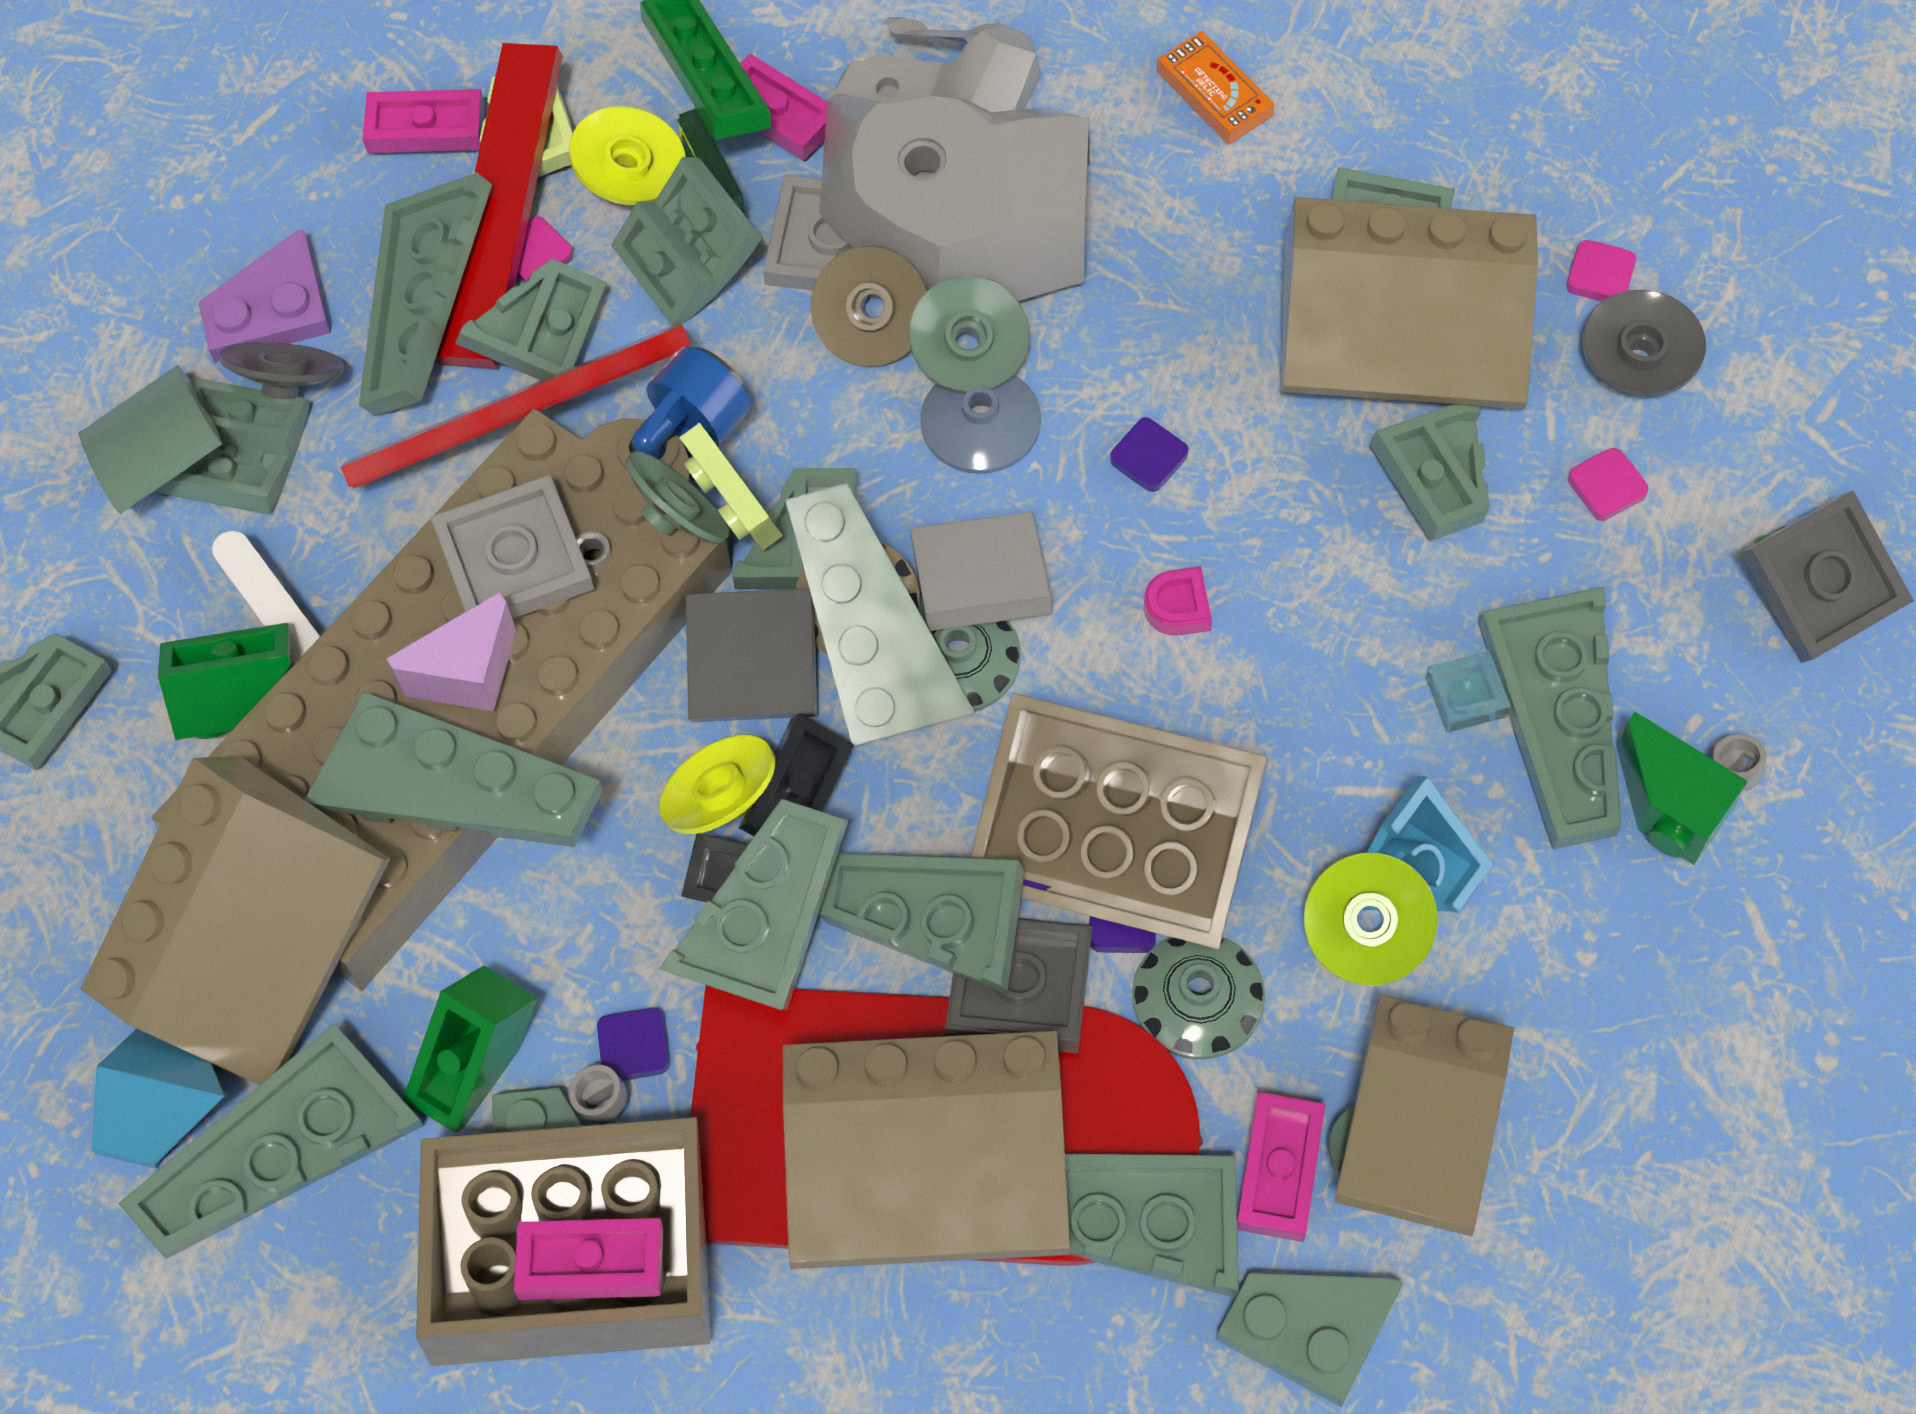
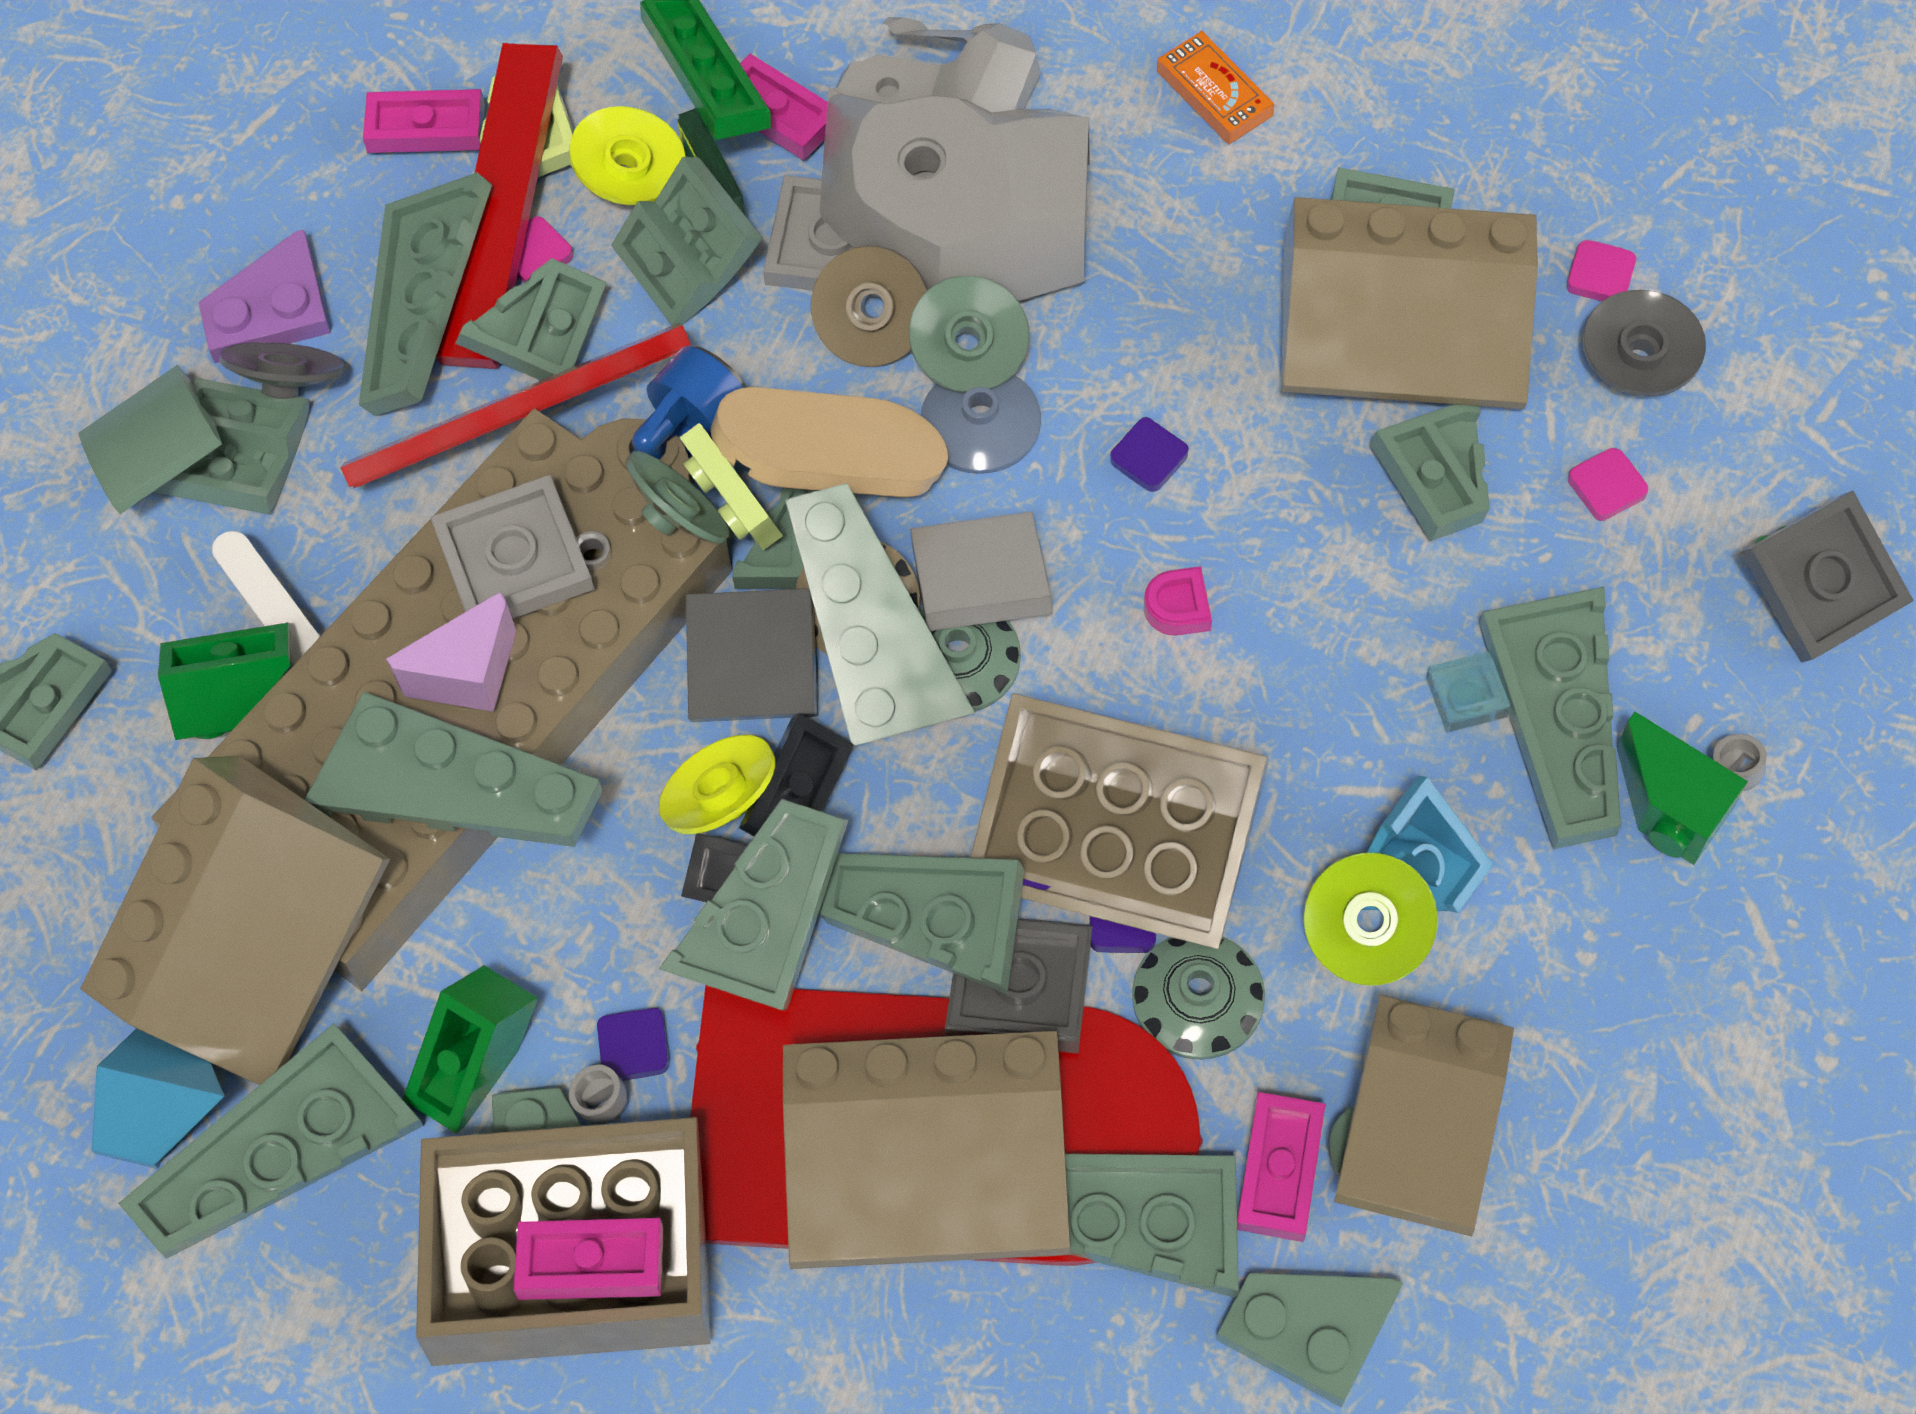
(829, 441): none -> tan tile

